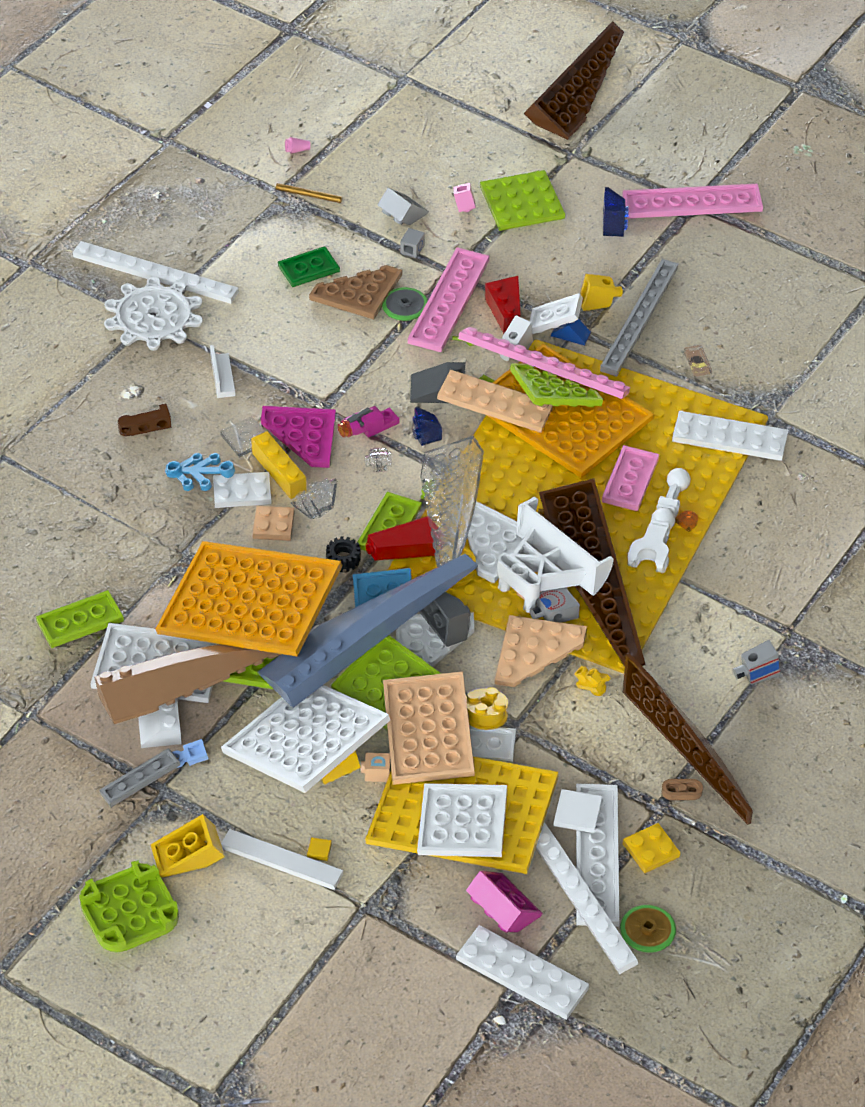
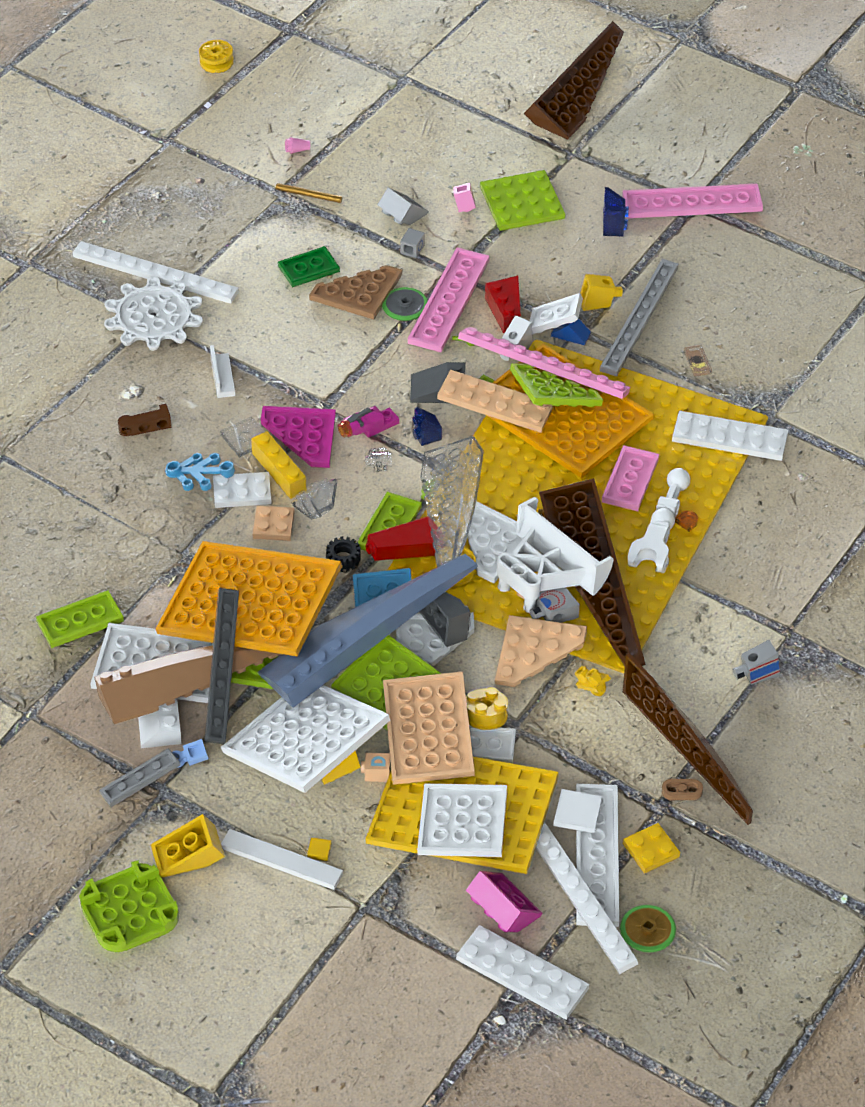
(216, 56): none -> yellow wheel
(221, 666): none -> dark grey tile

